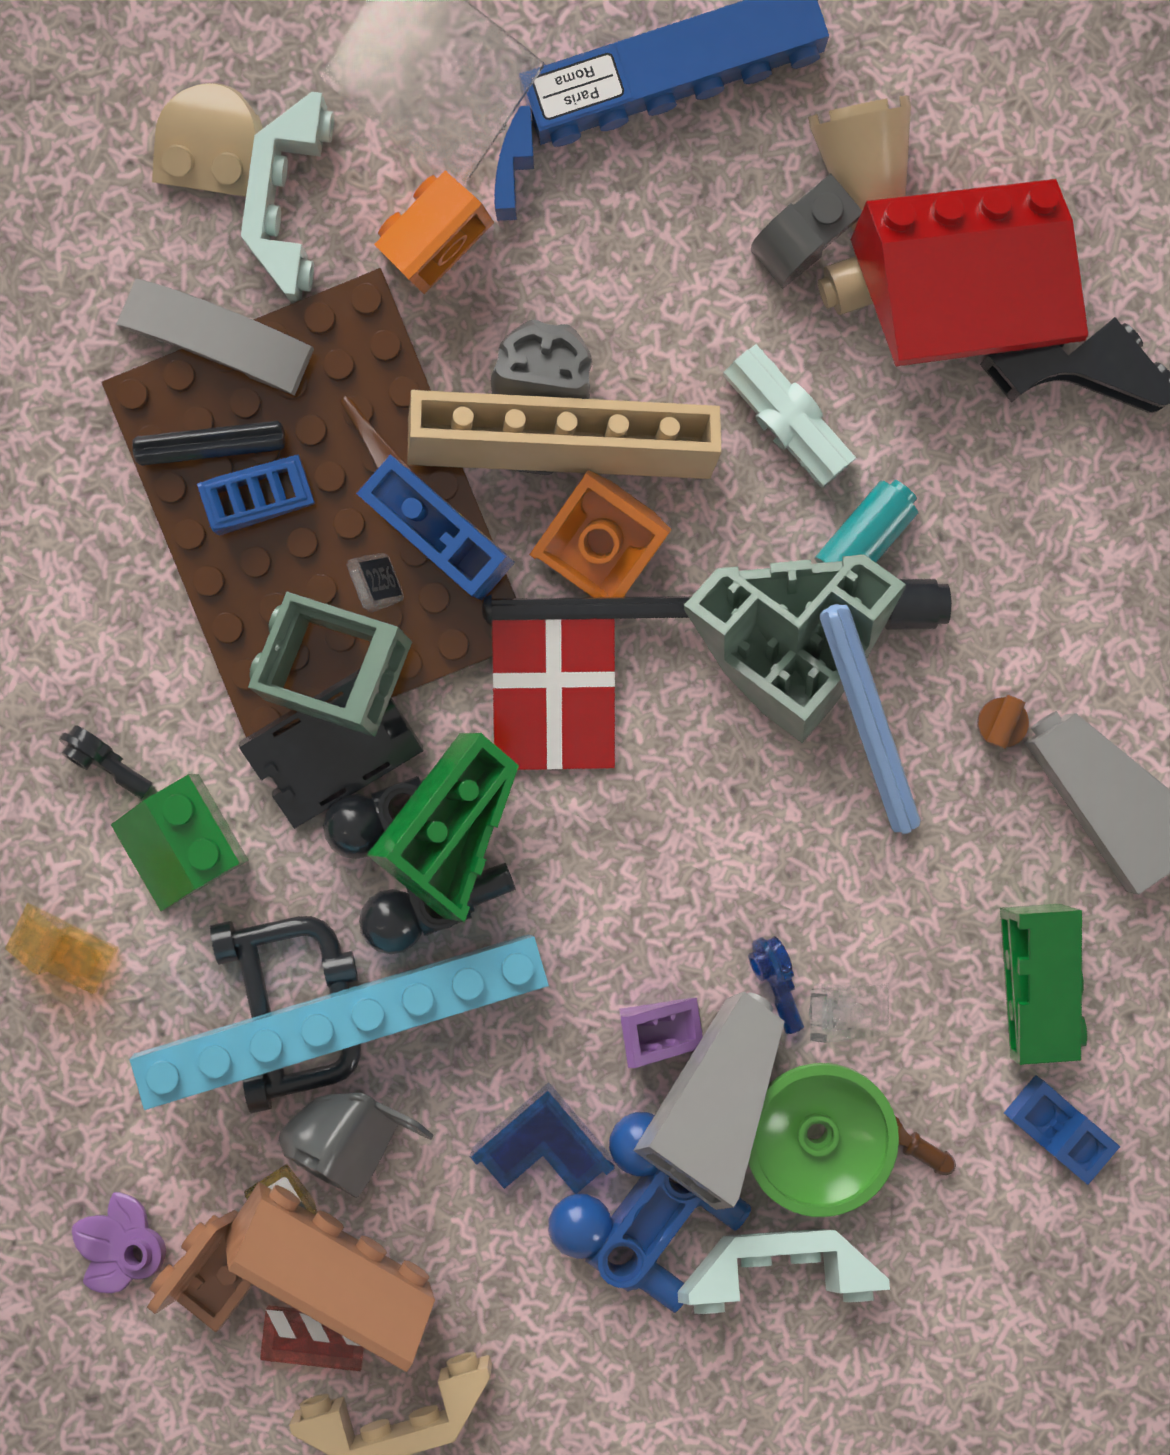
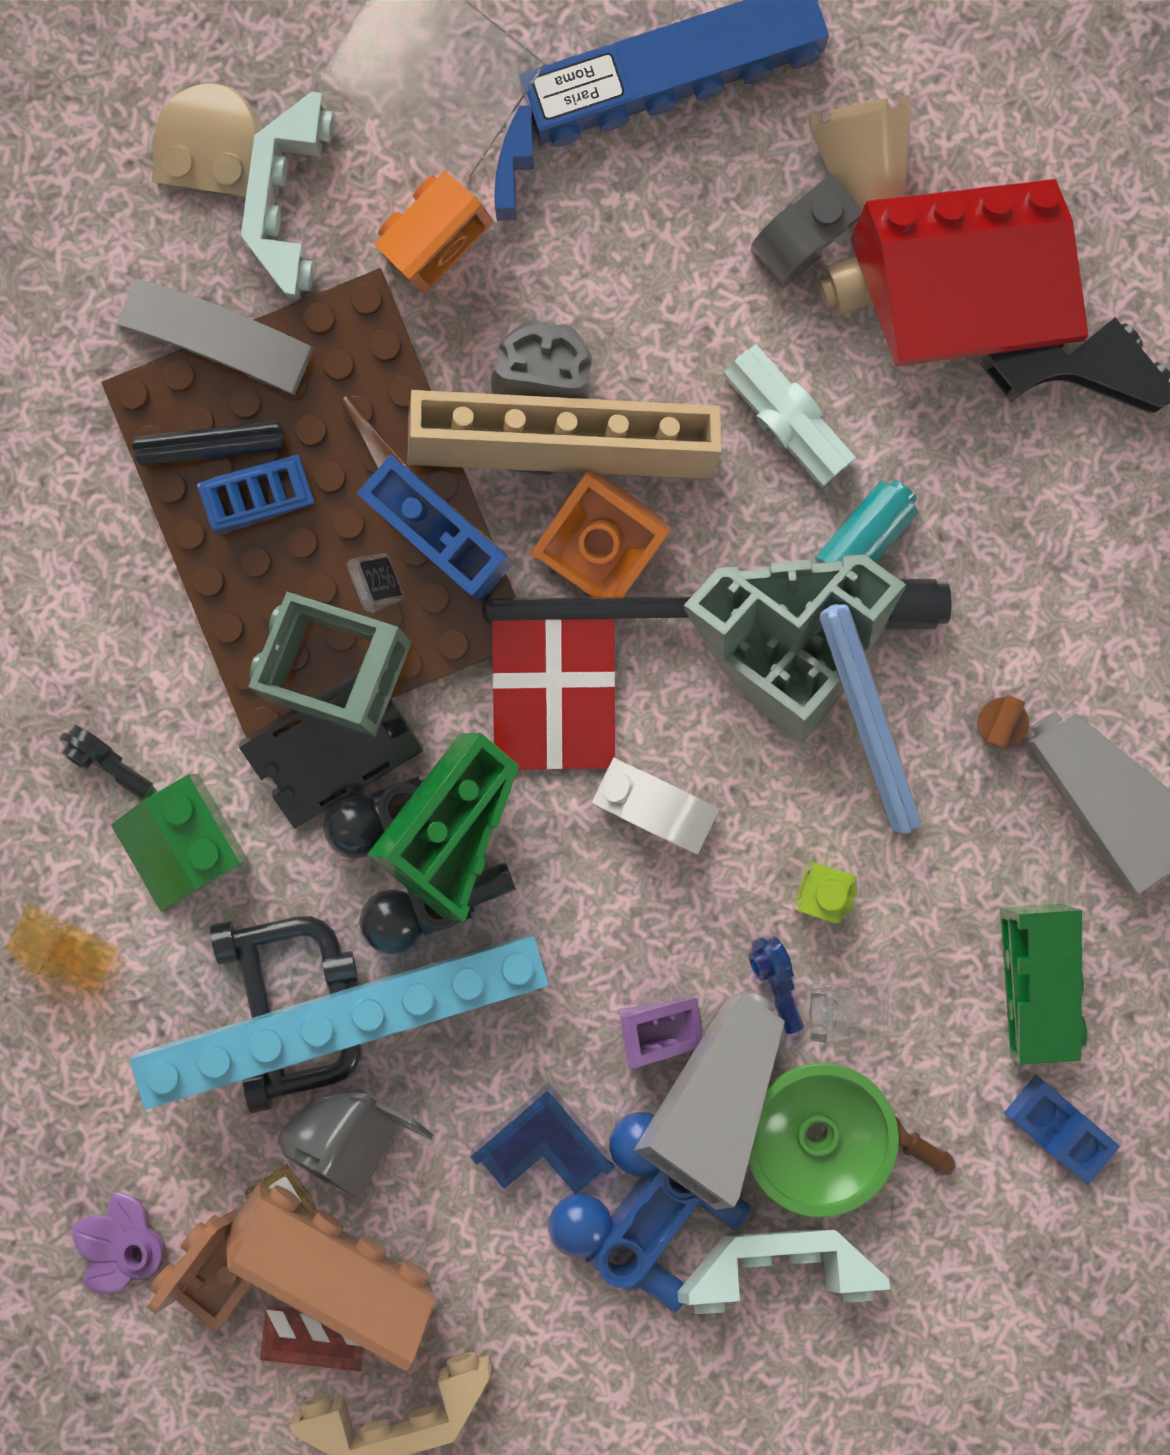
(655, 806): none -> white brick
(826, 892): none -> lime brick

